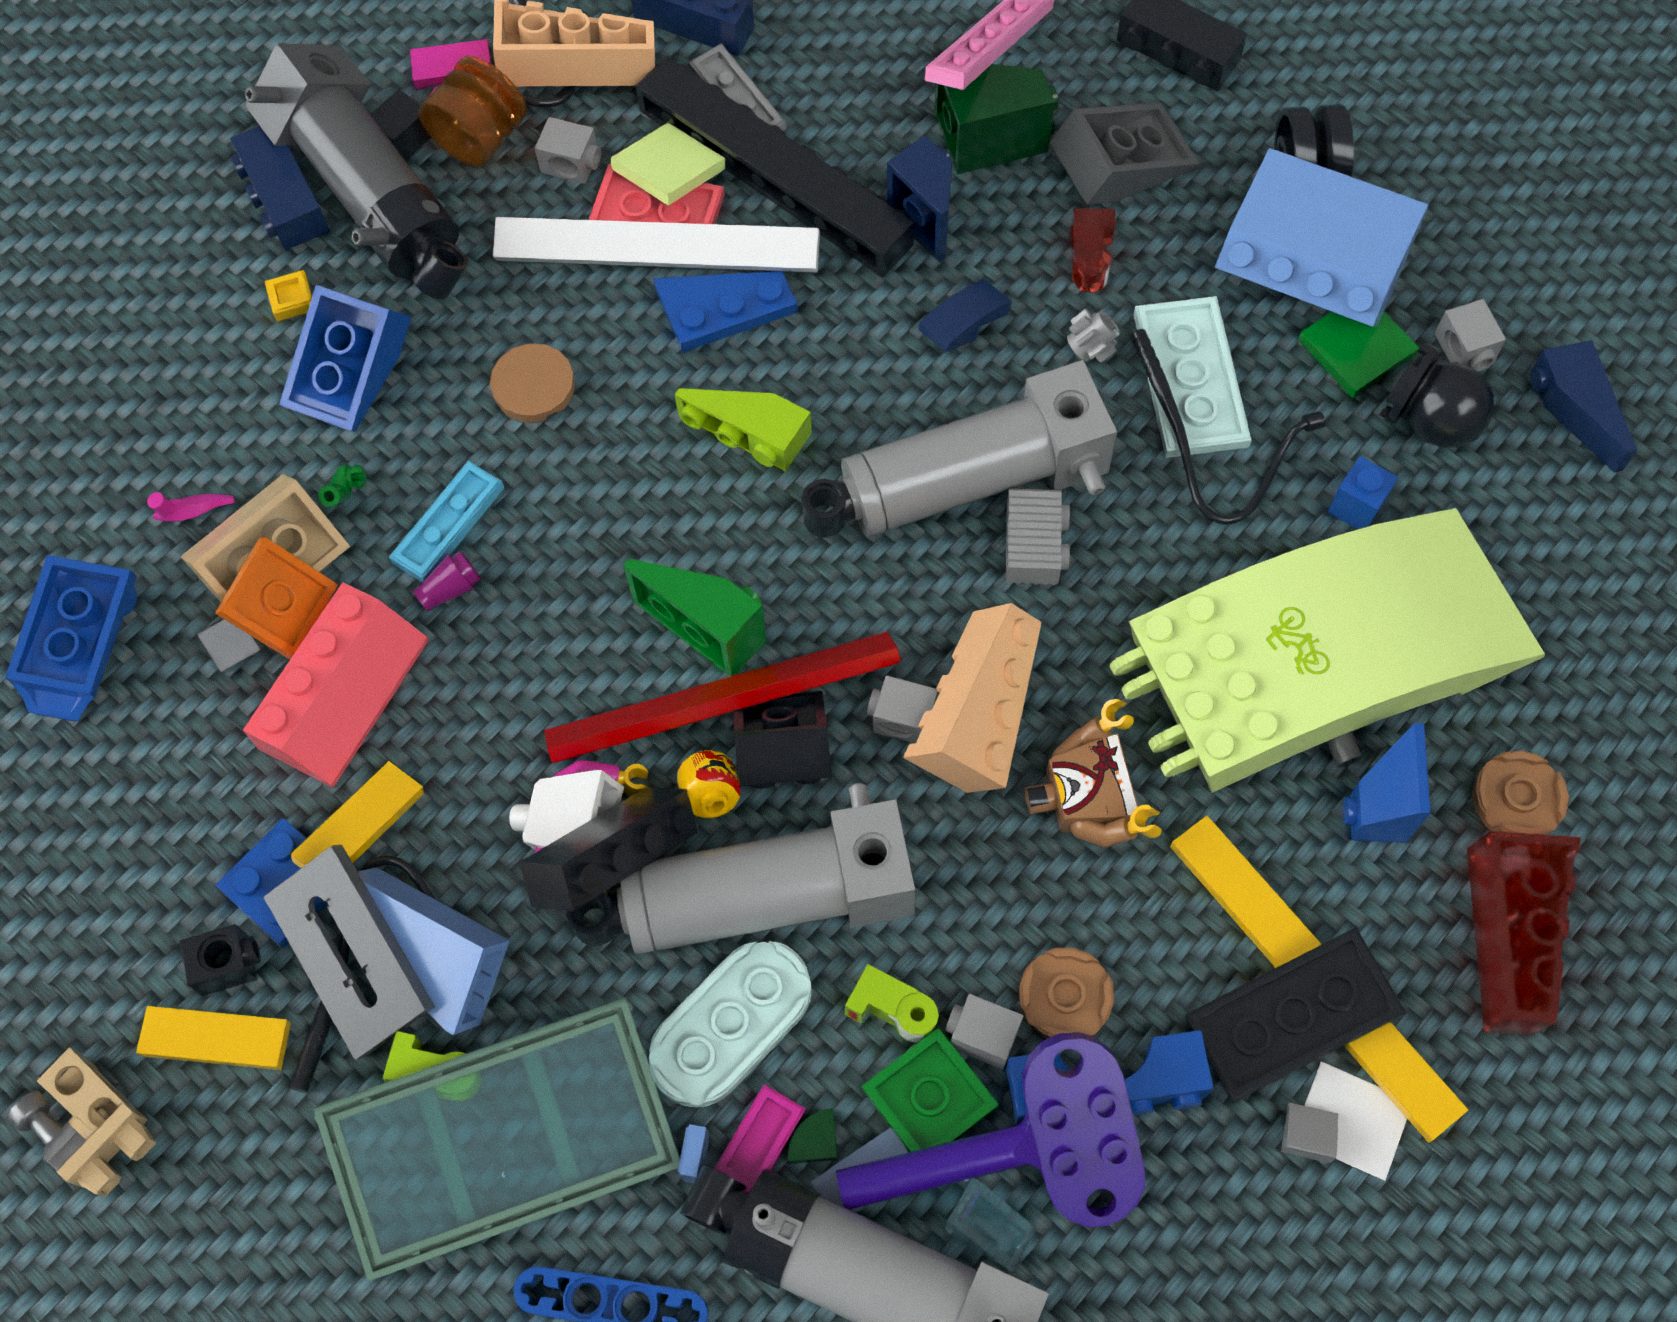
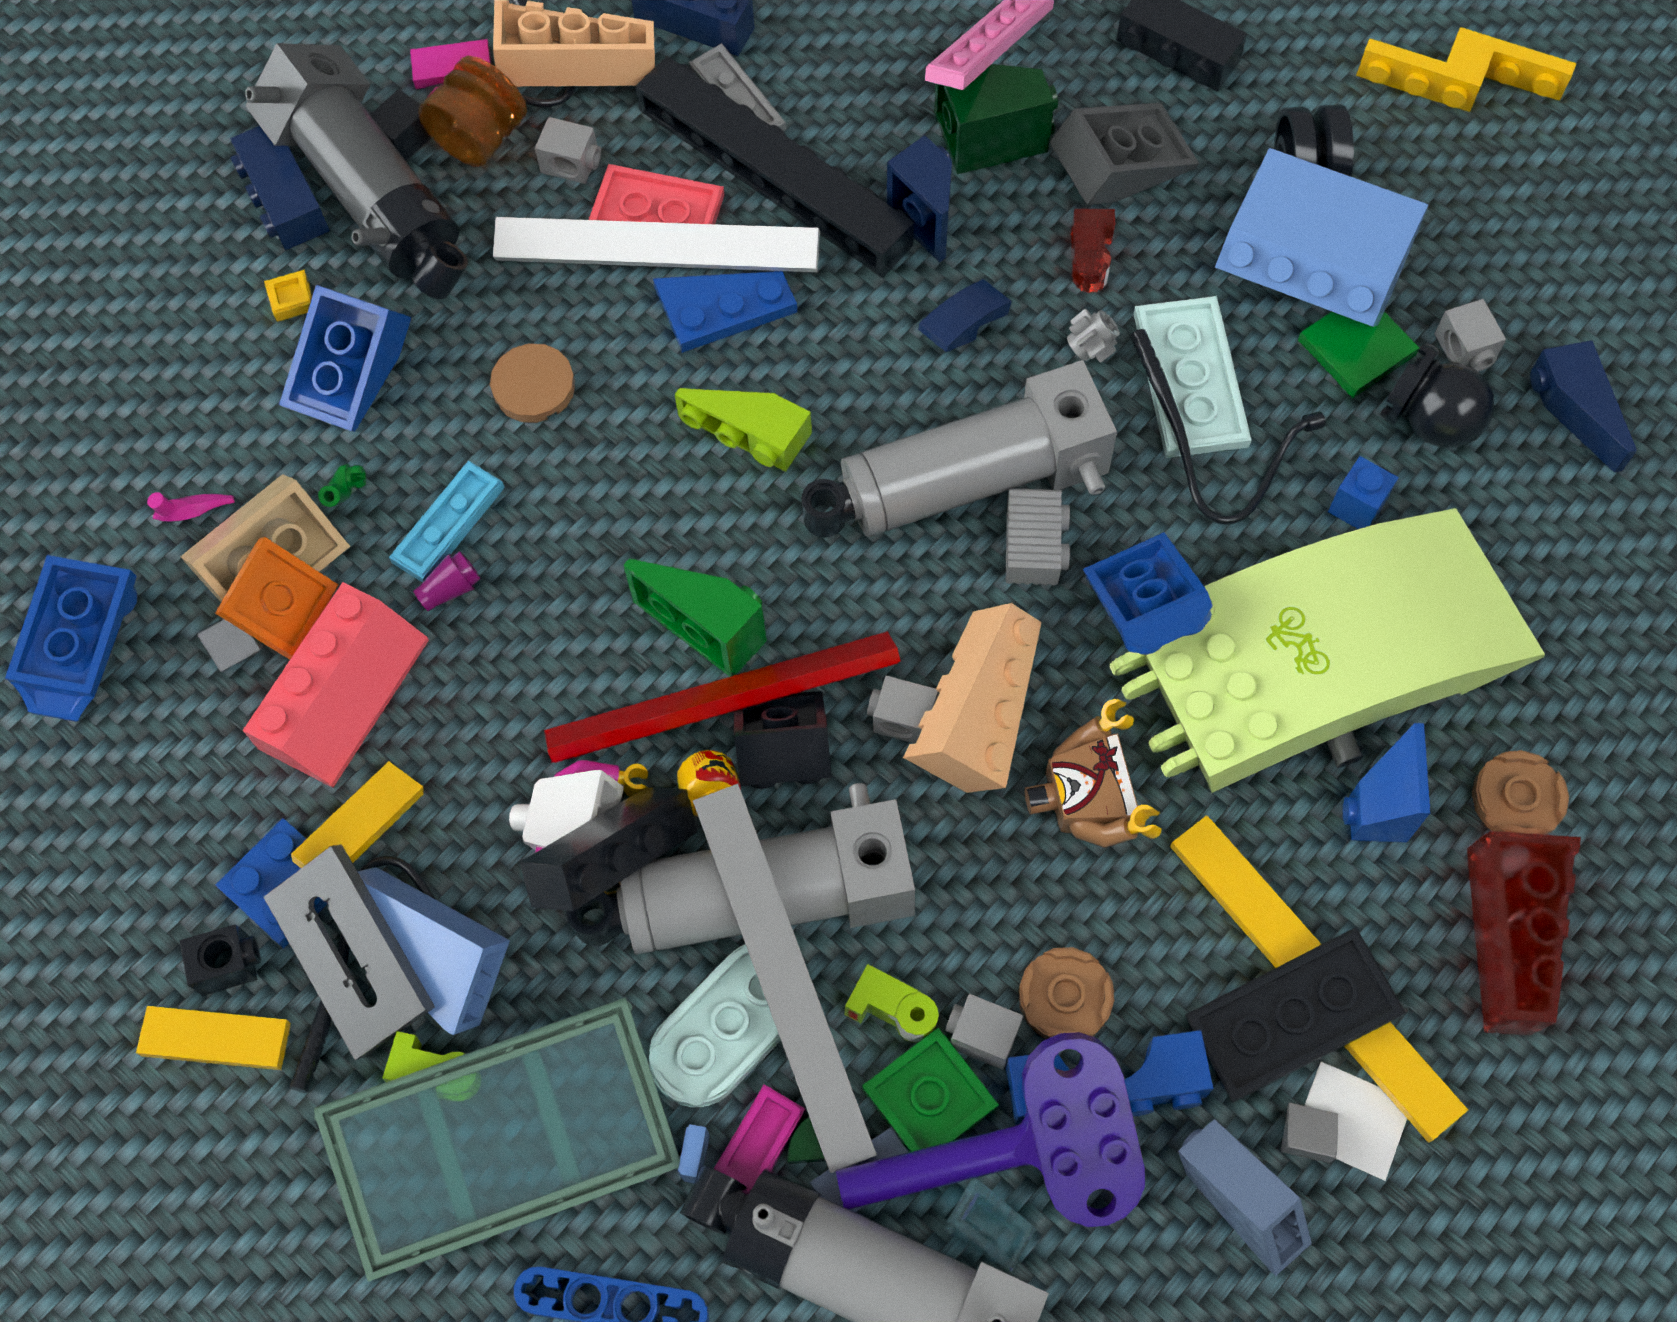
(97, 1130): tan hips -> none
(668, 163): yellowish green tile -> none
(784, 978): none -> light grey tile
(1150, 594): none -> blue slope
(1247, 1195): none -> sand blue slope
(1468, 63): none -> yellow bracket

